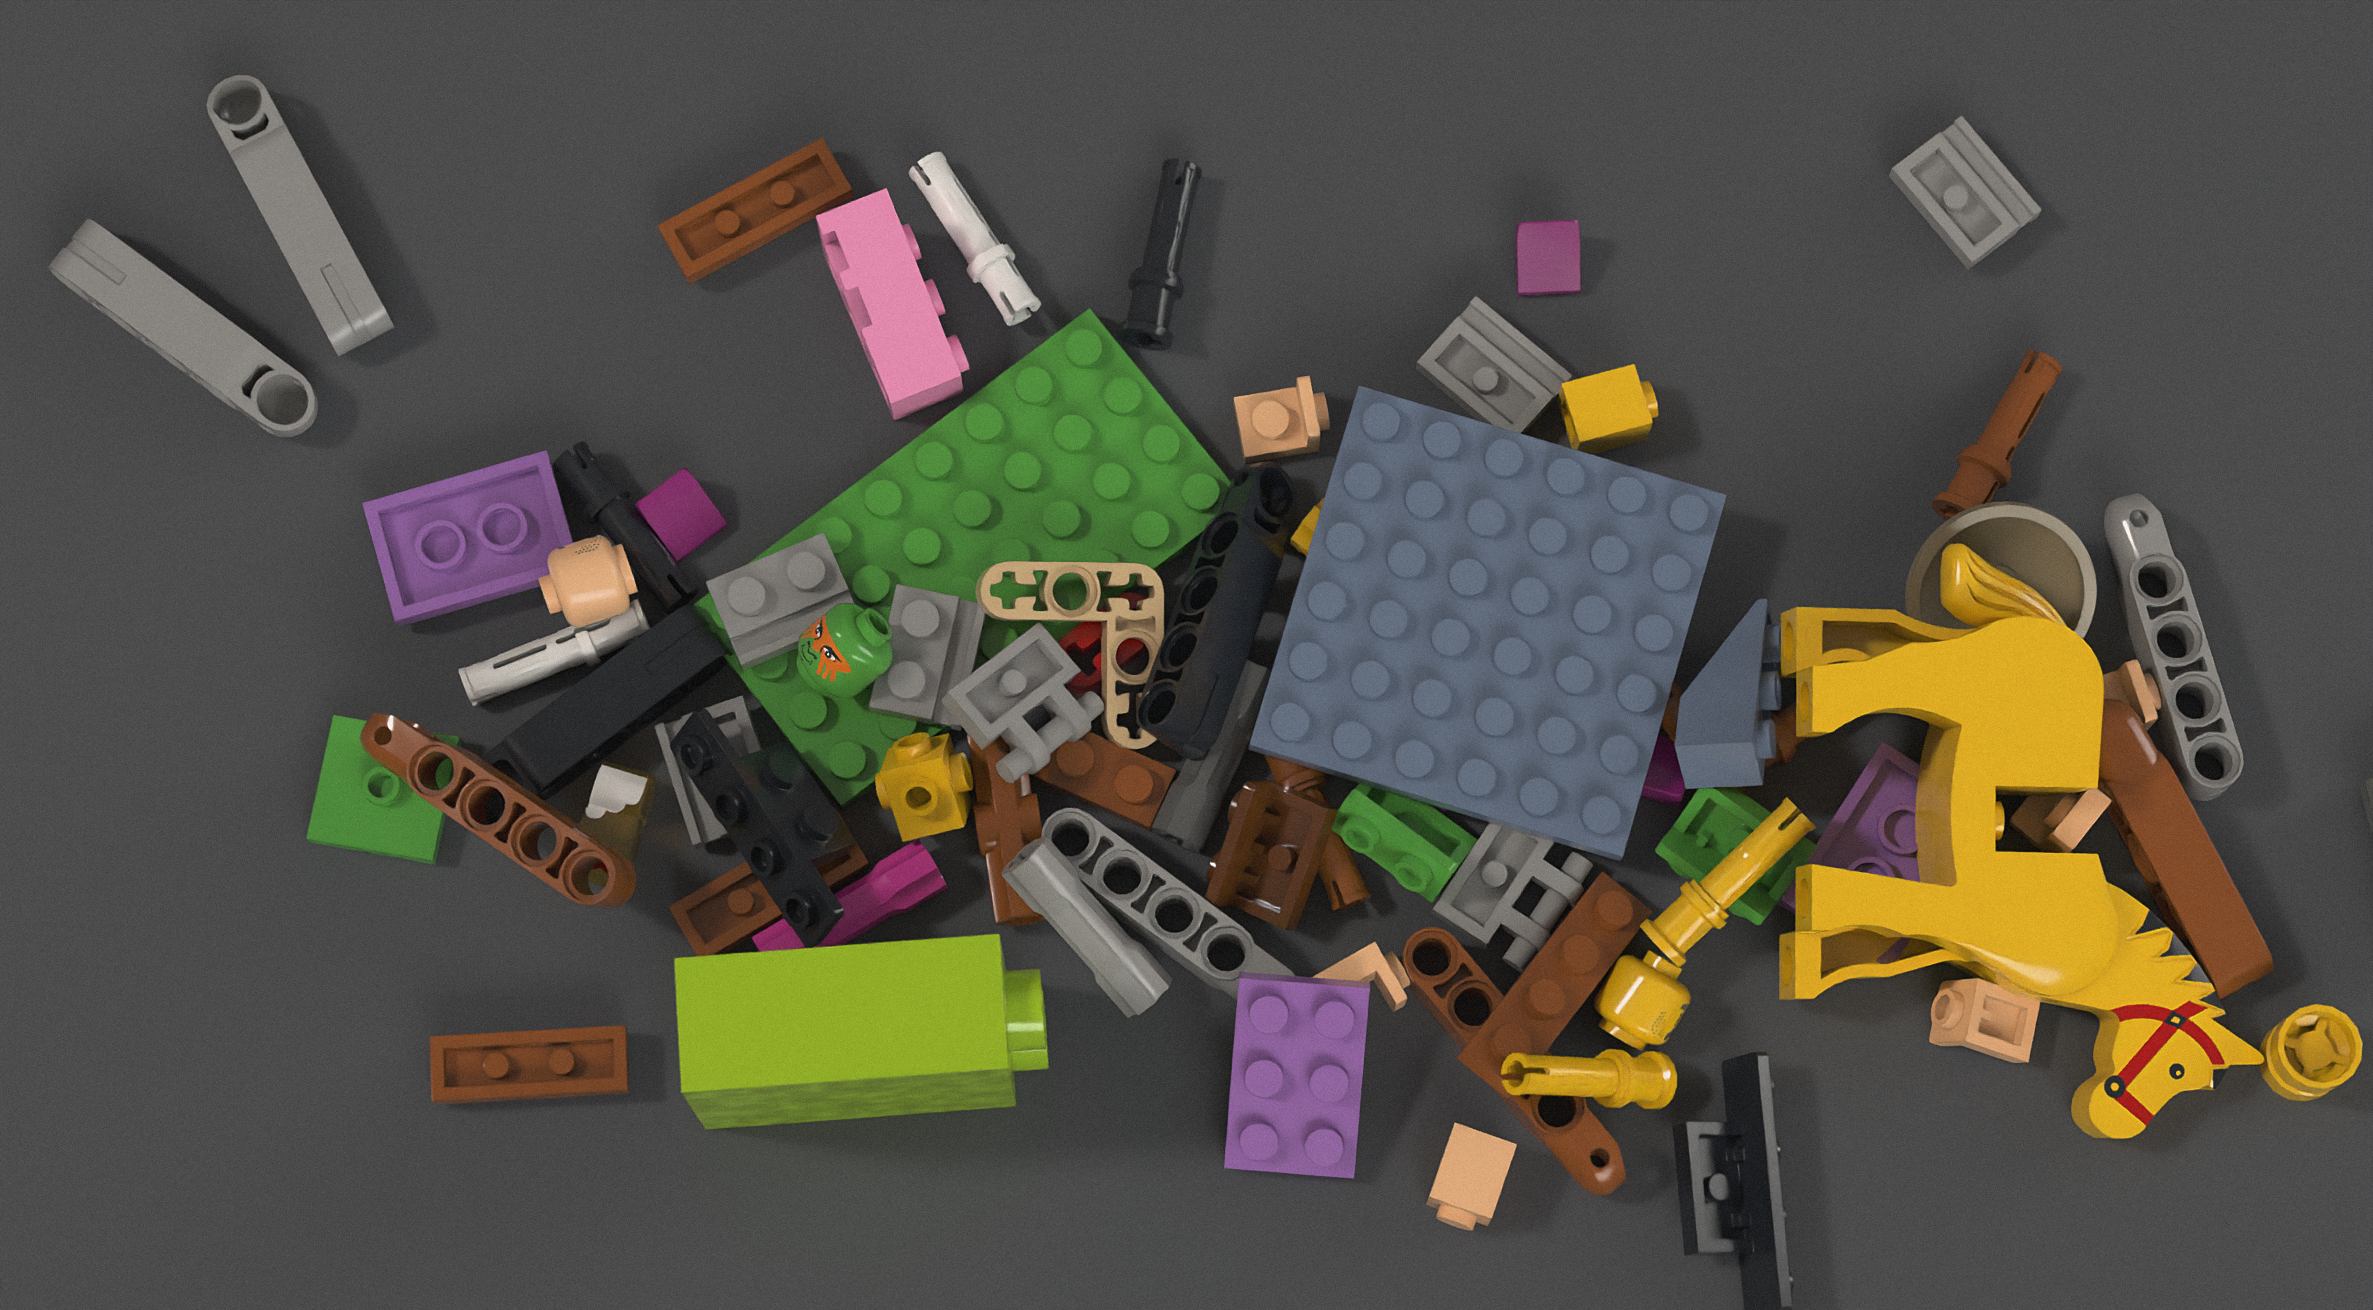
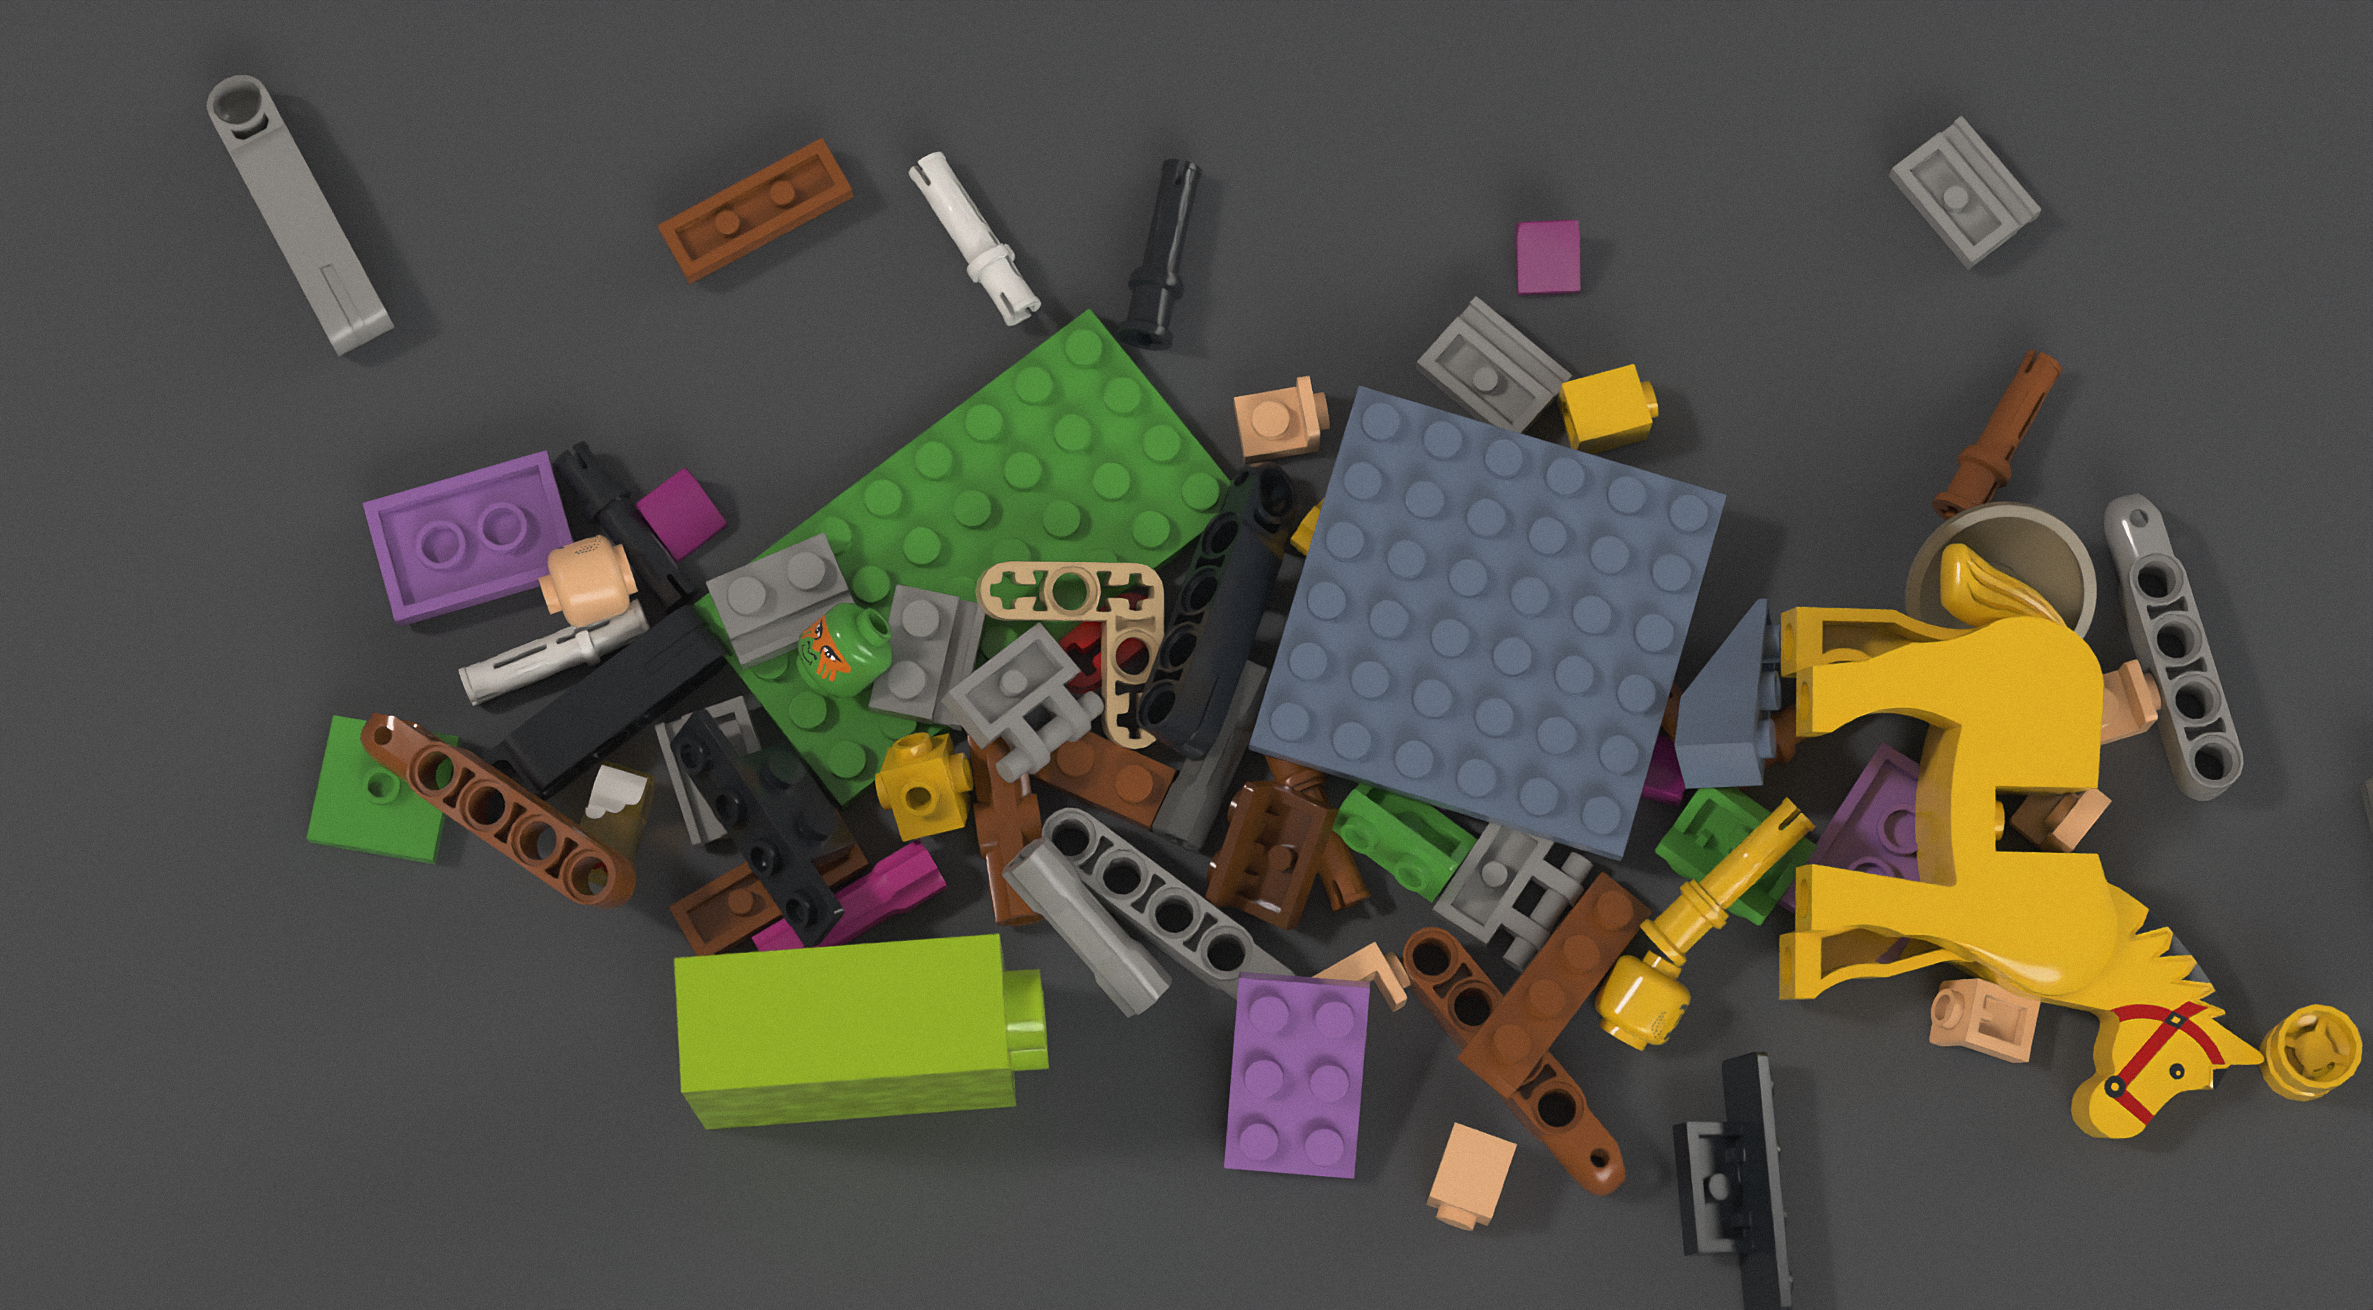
(185, 331): light grey piece -> none
(529, 1064): dark orange plate -> none
(892, 304): bright pink wedge -> none
(1609, 1078): yellow pin -> none
(2177, 855): dark orange piece -> none

